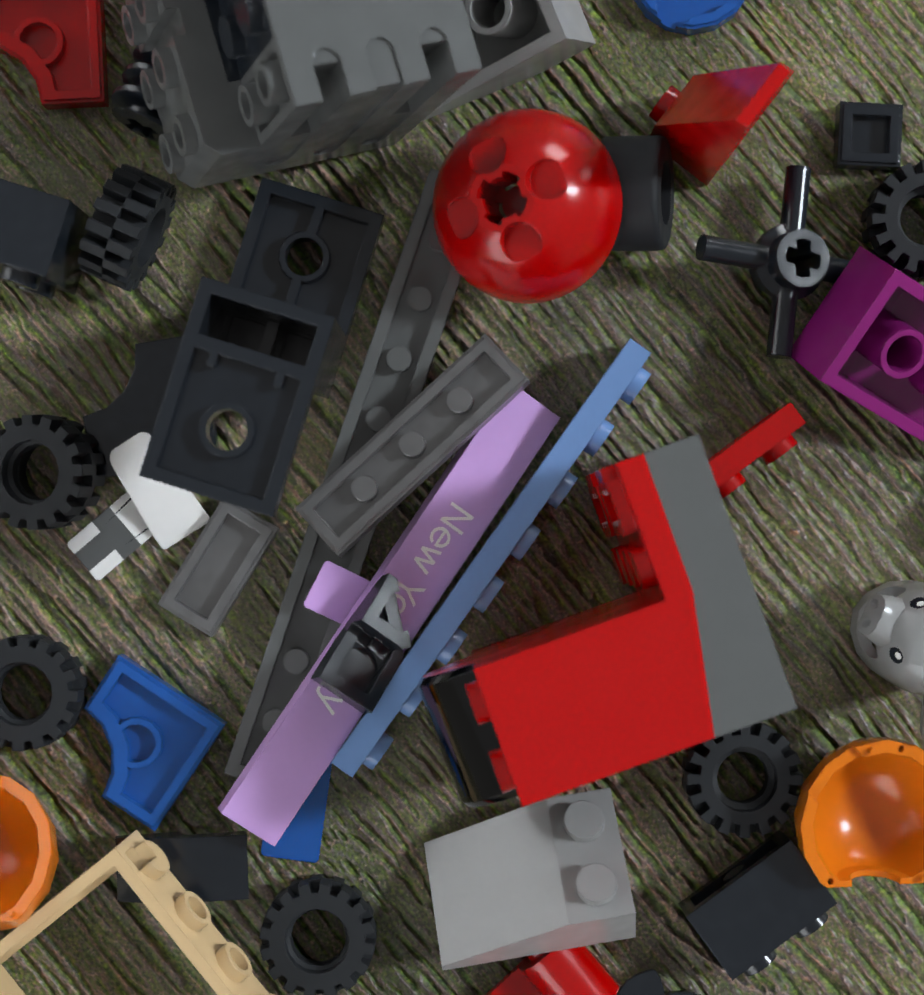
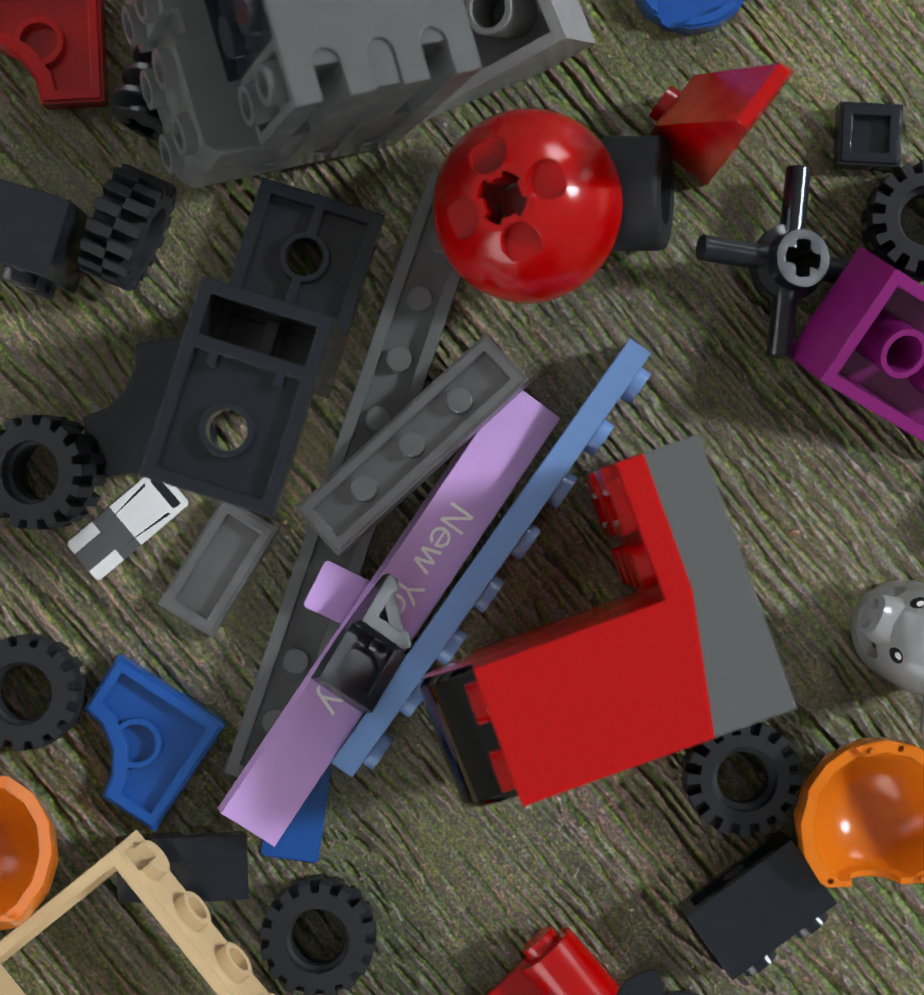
(164, 508): white sticker -> none
(531, 882): light grey slope -> none
(766, 439): red plate -> none

